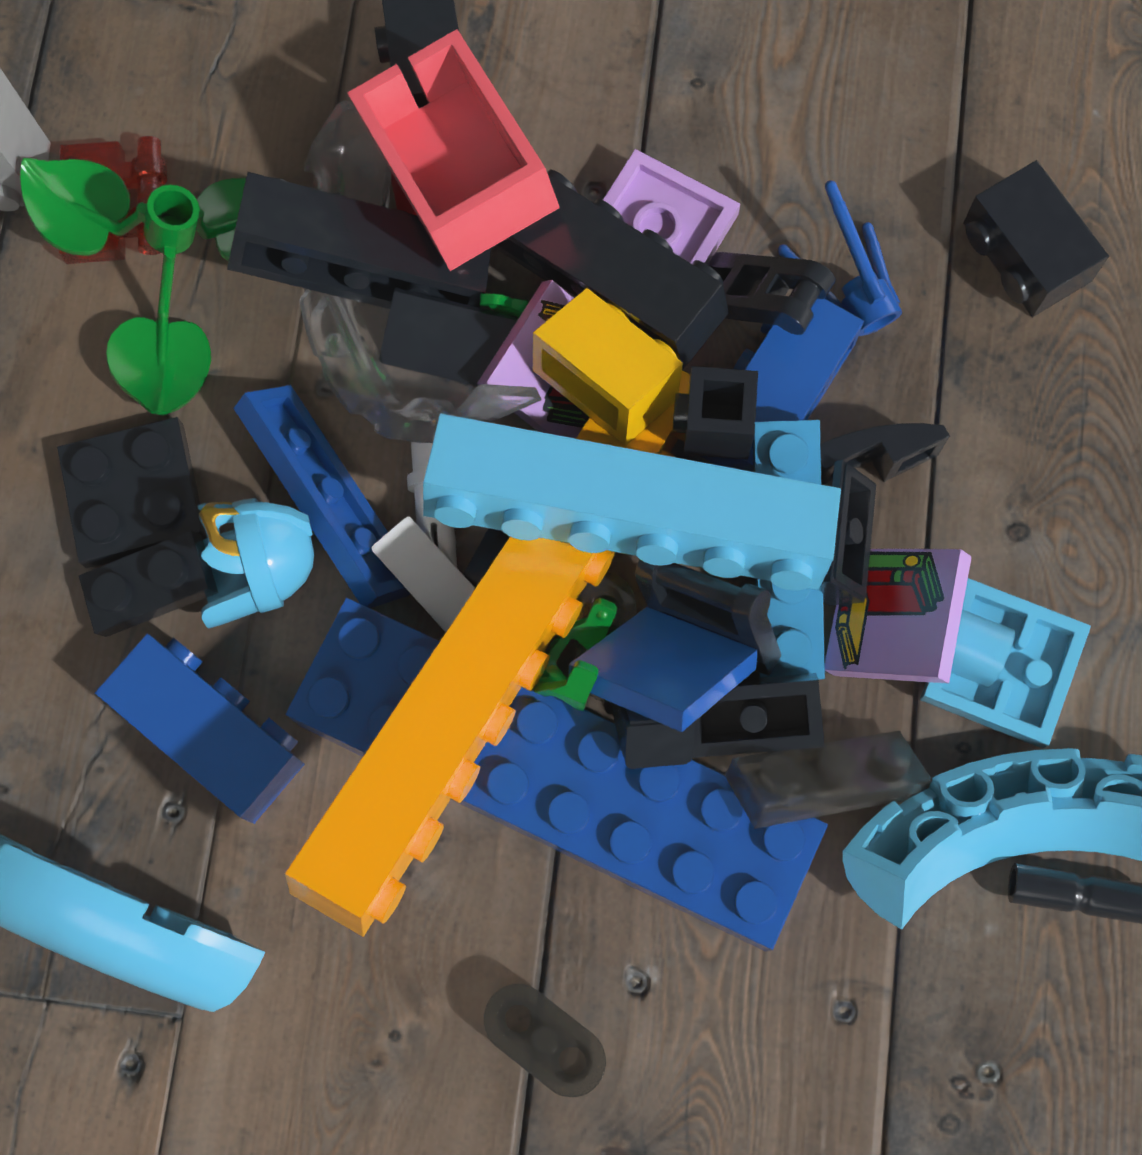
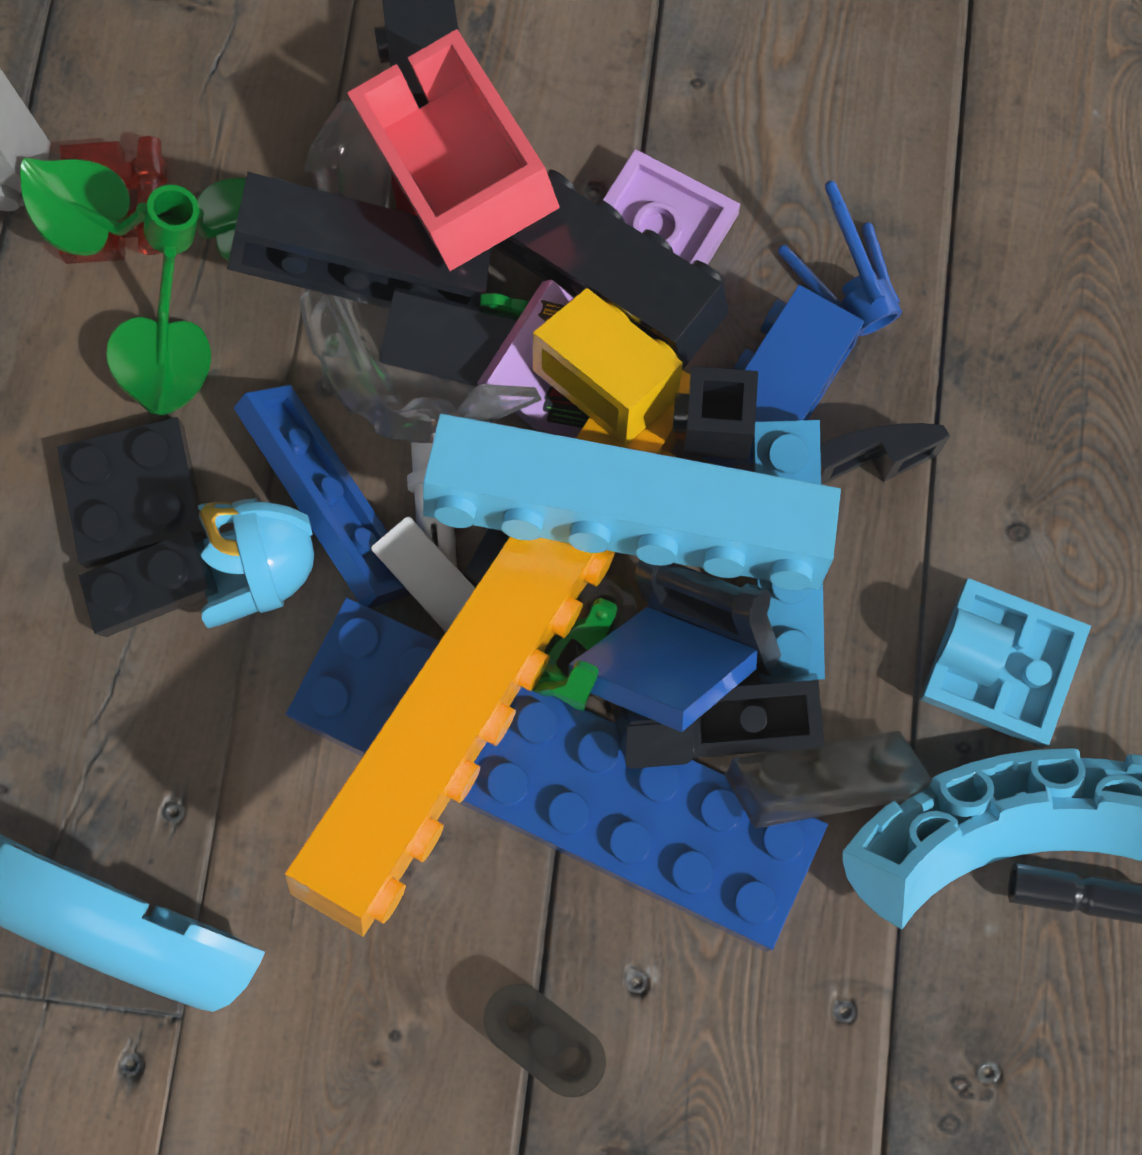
(202, 726): blue brick -> none
(758, 286): black plate -> none
(849, 569): black slope -> none
(907, 618): lavender tile -> none
(1034, 239): black brick -> none

